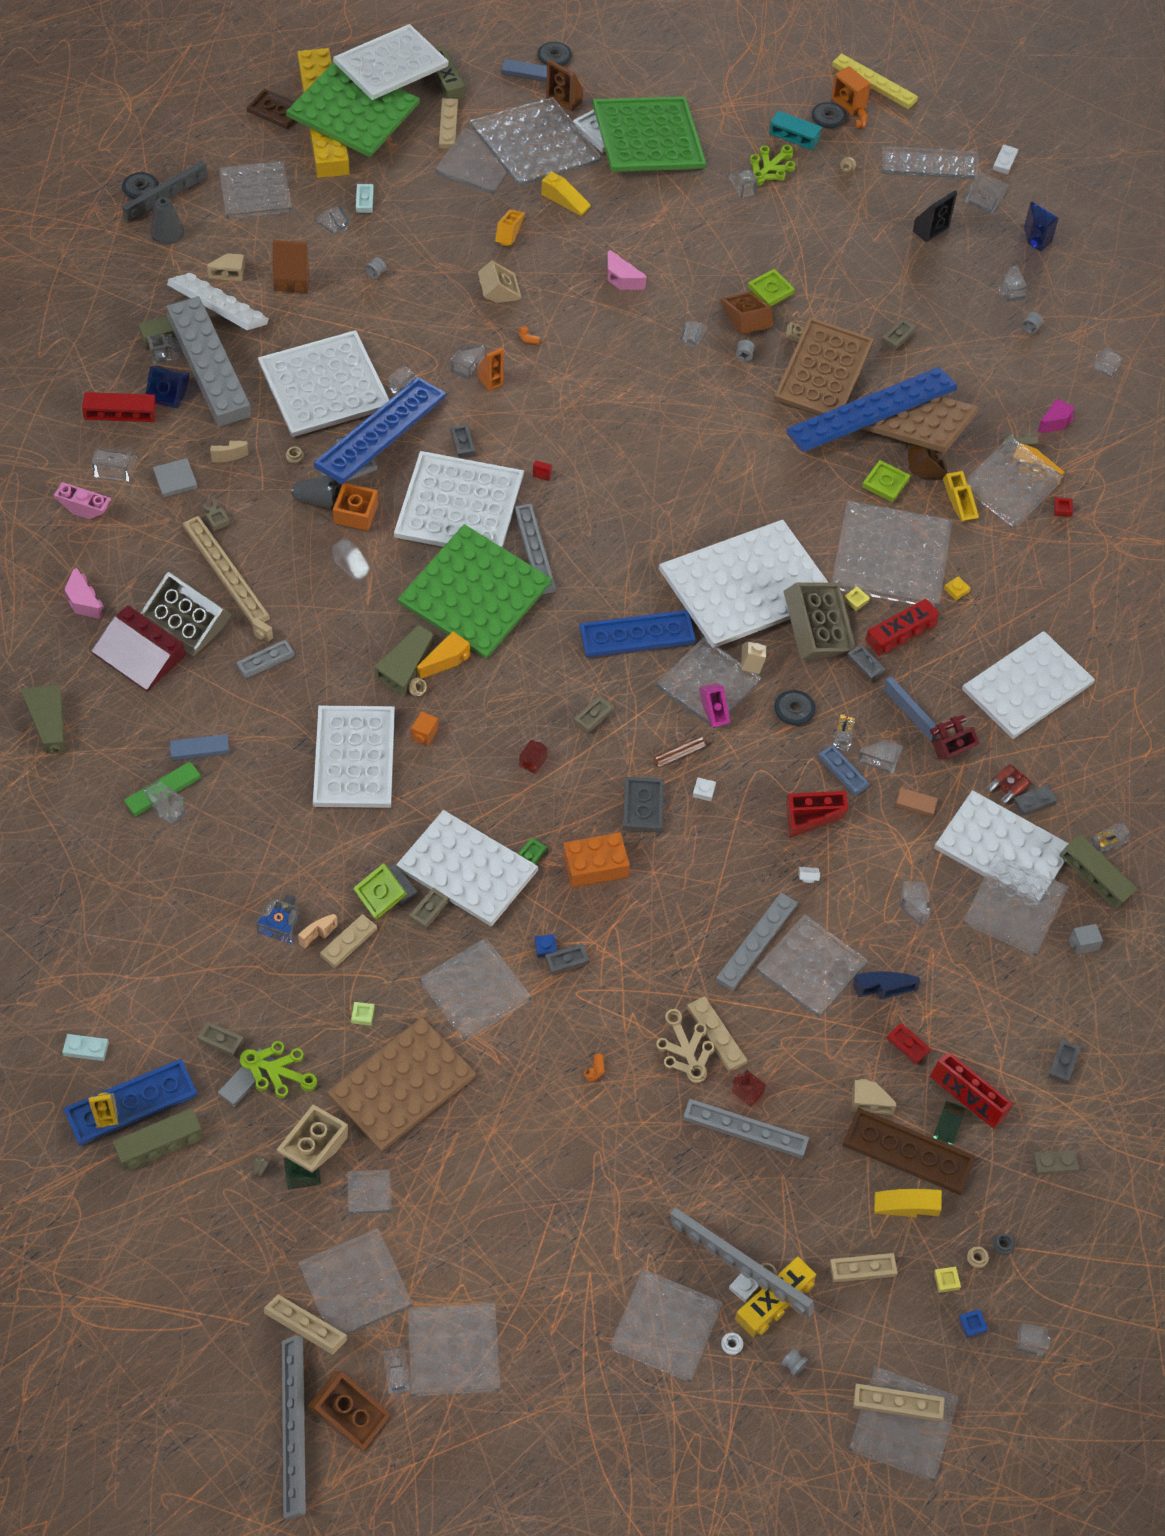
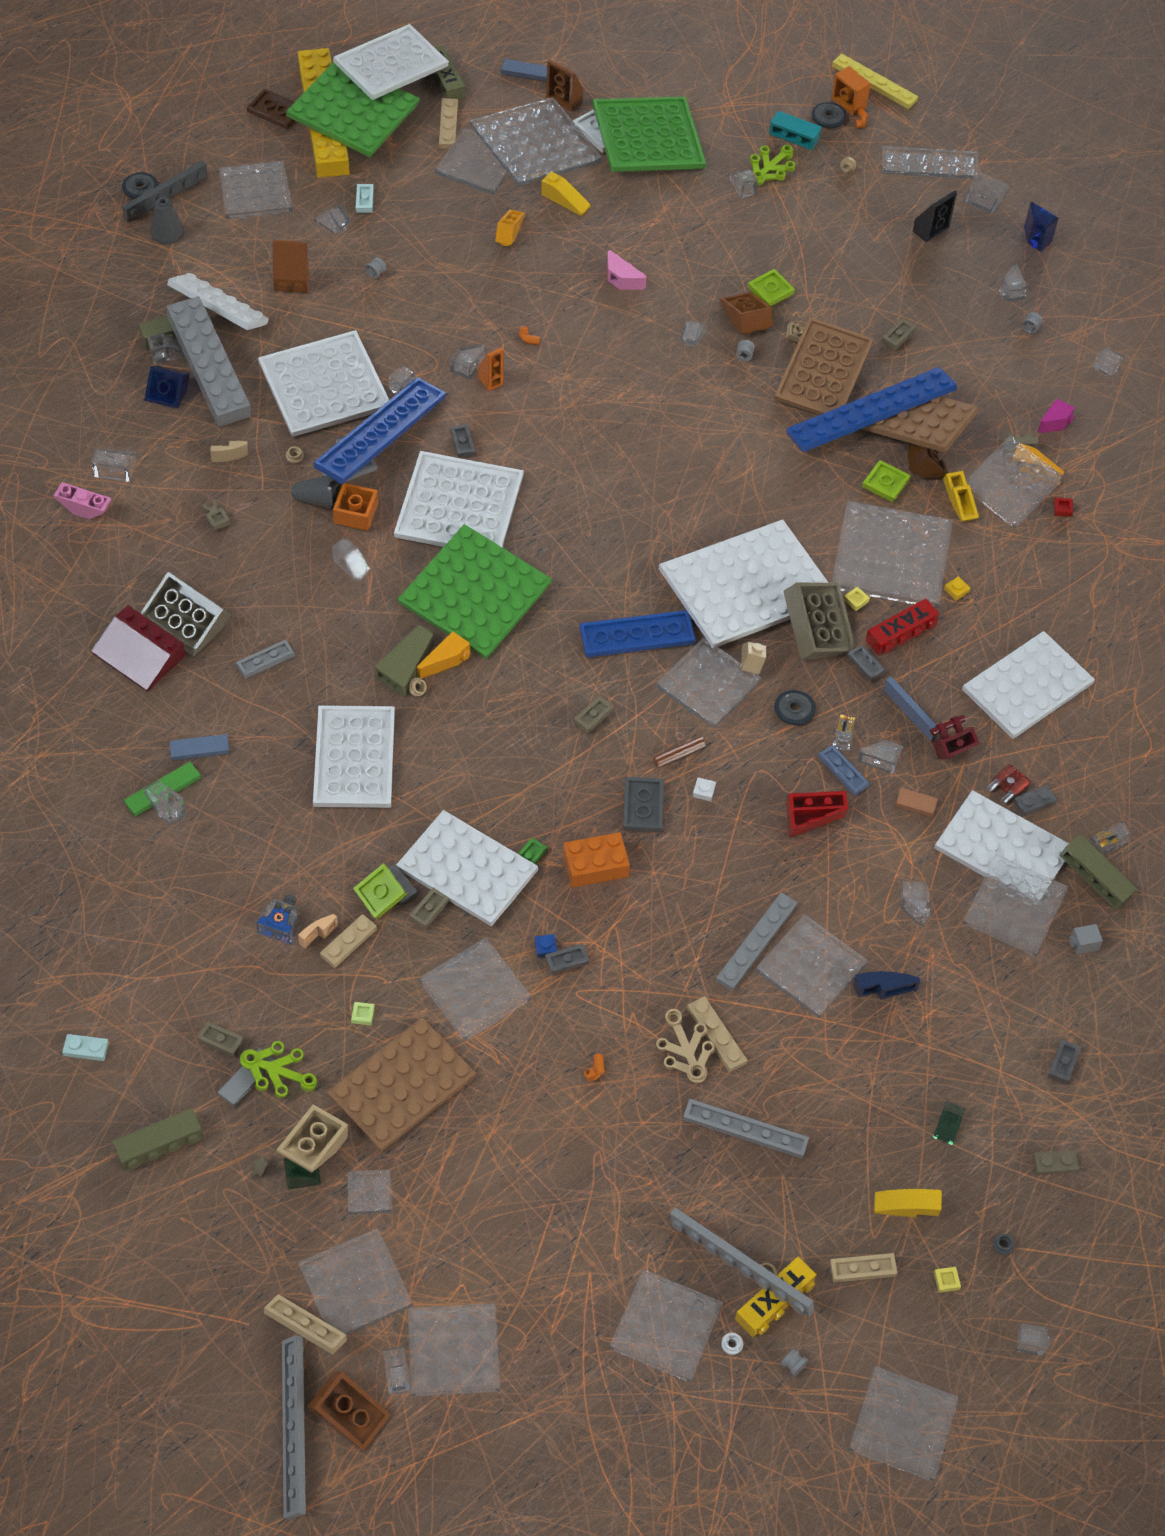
(47, 715): olive slope -> none
(82, 597): bright pink slope -> none
(104, 1109): yellow slope -> none
(119, 407): red brick -> none
(134, 1101): blue plate -> none
(175, 477): light grey tile -> none
(225, 570): tan tile -> none
(227, 267): tan slope -> none
(262, 630): tan plate -> none
(424, 728): orange brick -> none
(498, 283): tan slope -> none
(533, 541): light grey tile -> none
(533, 756): clear red brick -> none
(542, 470): red plate -> none
(563, 57): dark grey wheel -> none
(715, 704): dark pink slope -> none
(744, 1287): white plate -> none
(749, 1096): clear red brick -> none
(809, 874): white plate -> none
(871, 1098): tan slope -> none
(898, 1402): tan plate -> none
(908, 1043): red plate -> none
(909, 1151): reddish brown plate -> none
(971, 1090): red brick -> none
(973, 1323): blue plate -> none
(977, 1251): tan plate -> none
(1005, 159): white plate -> none

